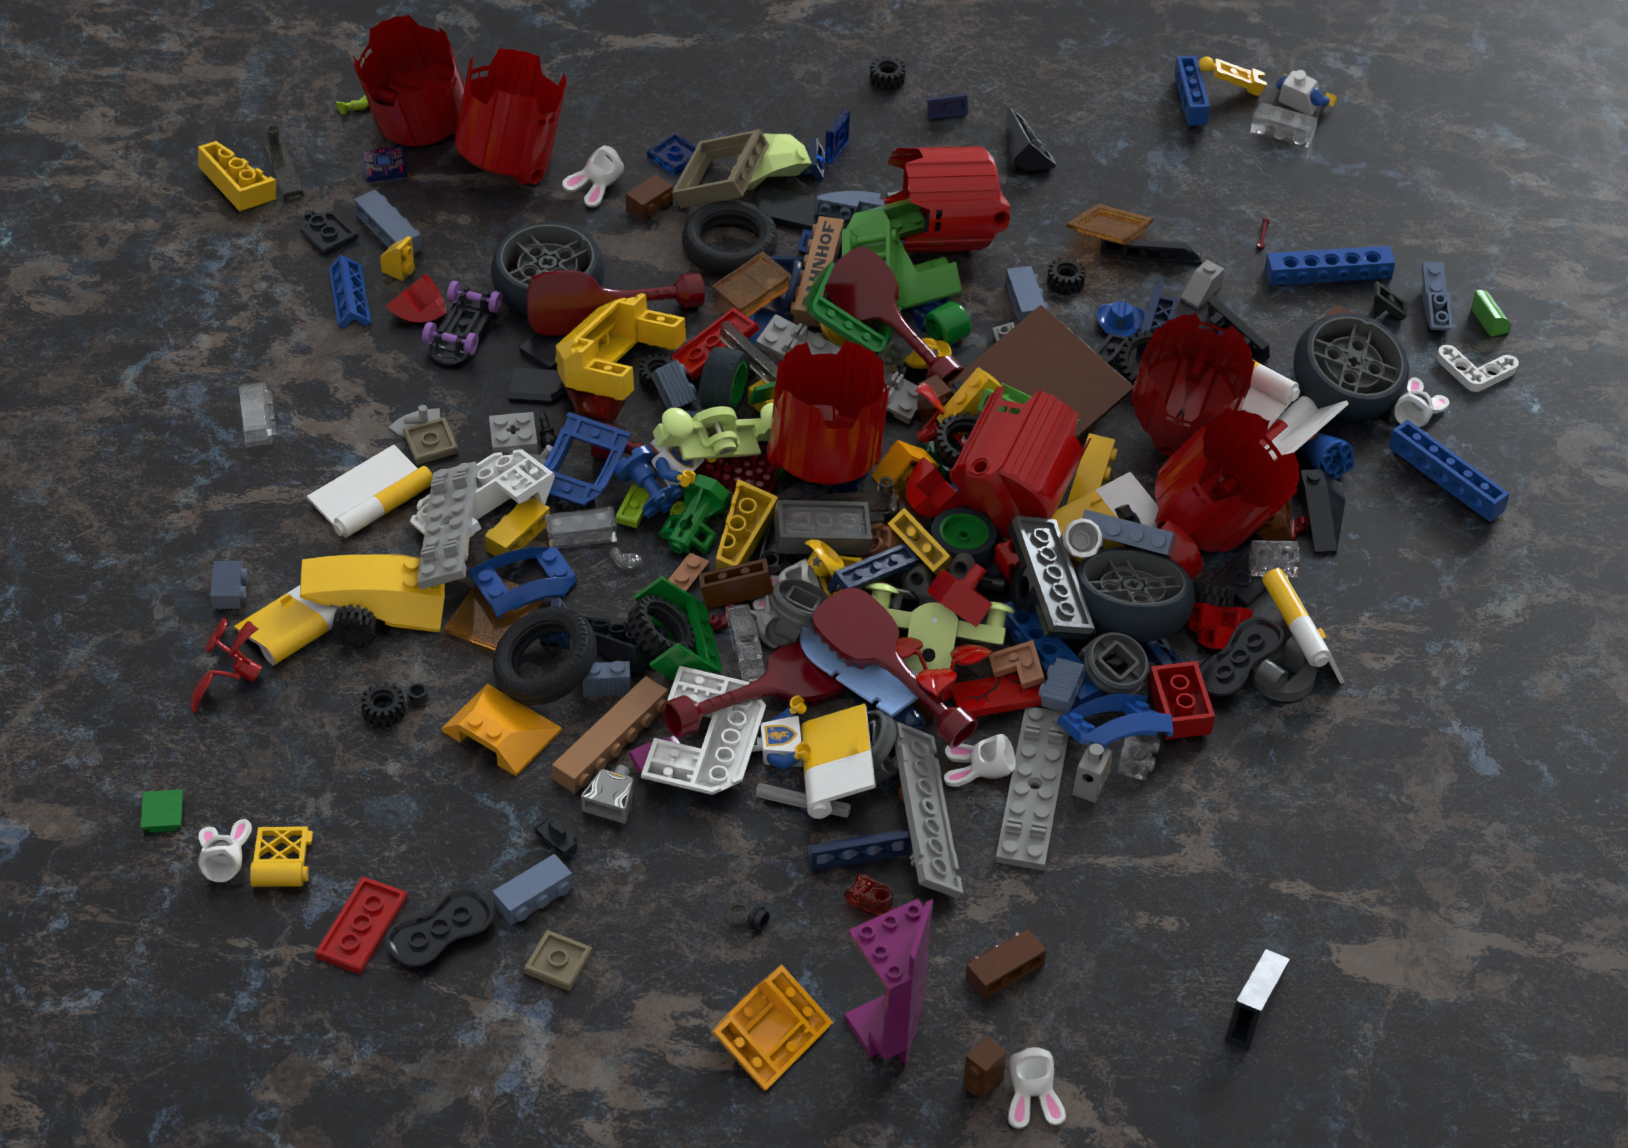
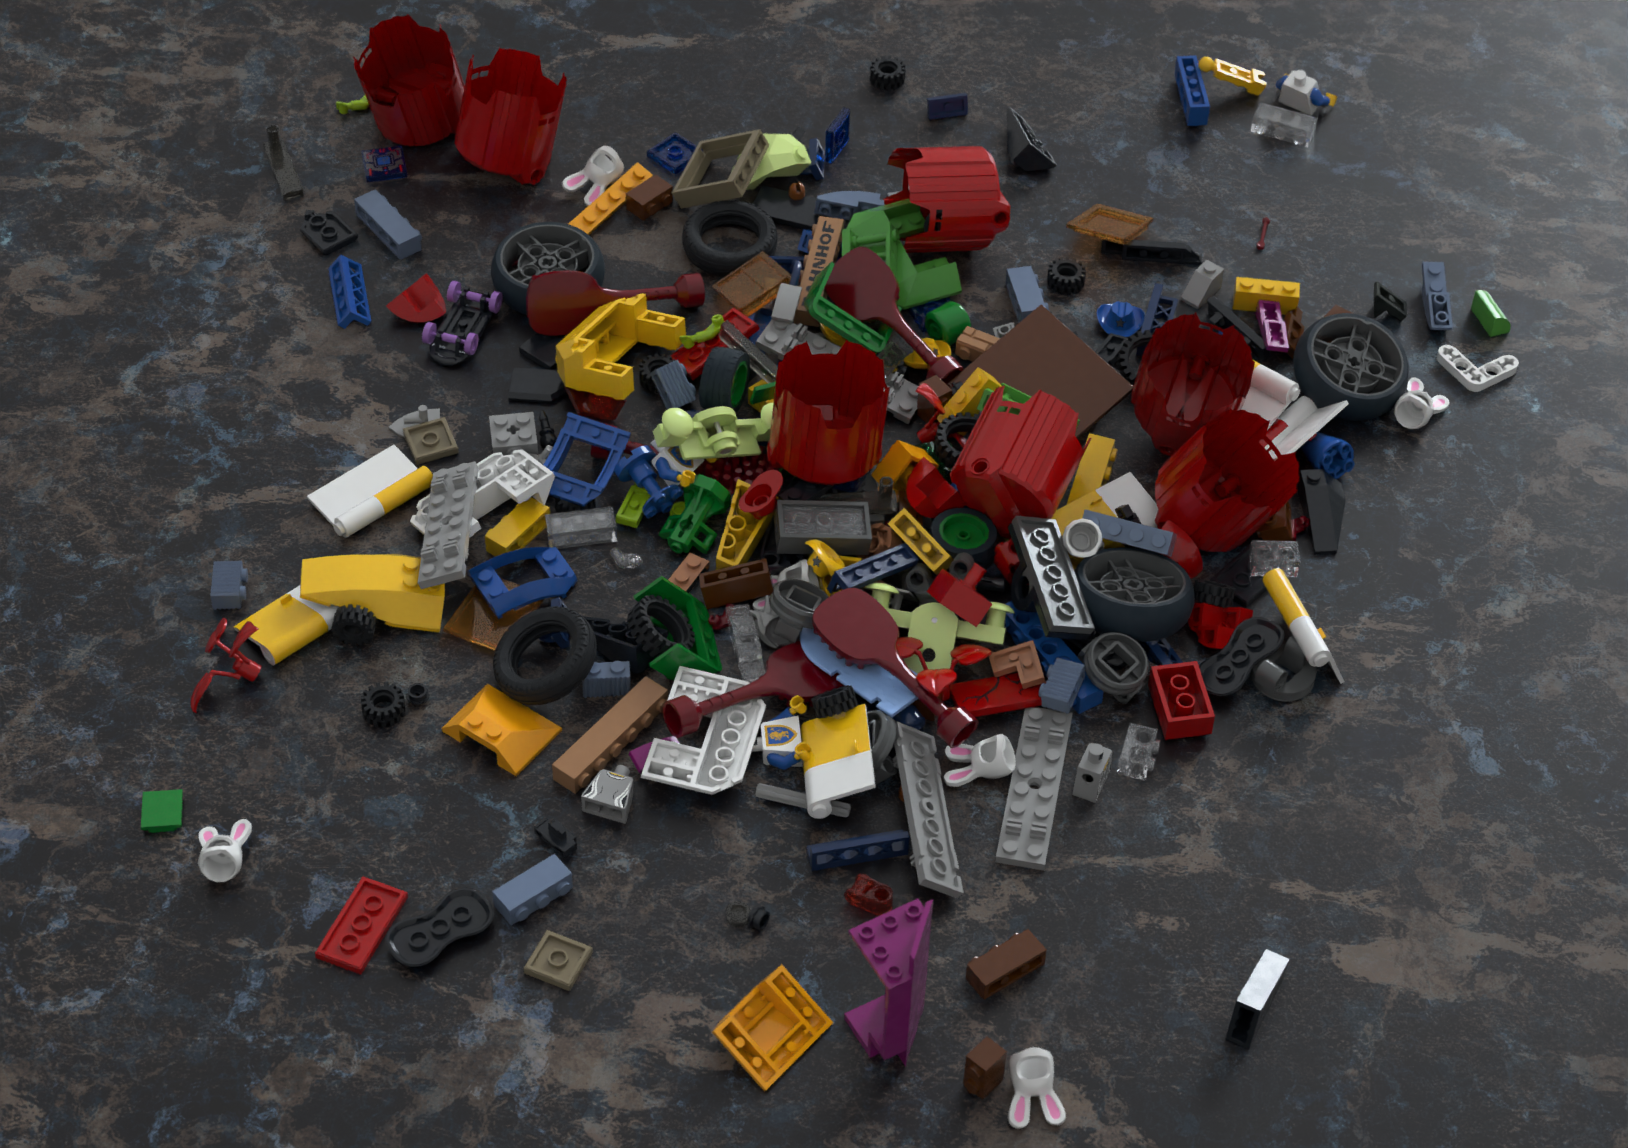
(234, 176): yellow wedge -> none
(257, 414): clear brick -> none
(280, 870): yellow piece -> none
(398, 259): yellow slope -> none
(610, 200): none -> light orange plate
(708, 334): none -> lime arm
(761, 495): none -> red piece
(786, 303): none -> light grey slope
(793, 191): none -> dark orange hinge
(834, 701): none -> black tyre
(973, 343): none -> medium nougat brick
(1137, 721): blue wedge -> none
(1250, 290): none -> yellow brick
(1271, 325): none -> magenta slope
(1294, 329): none -> reddish brown hinge
(1329, 265): blue brick -> none
(1449, 470): blue brick -> none

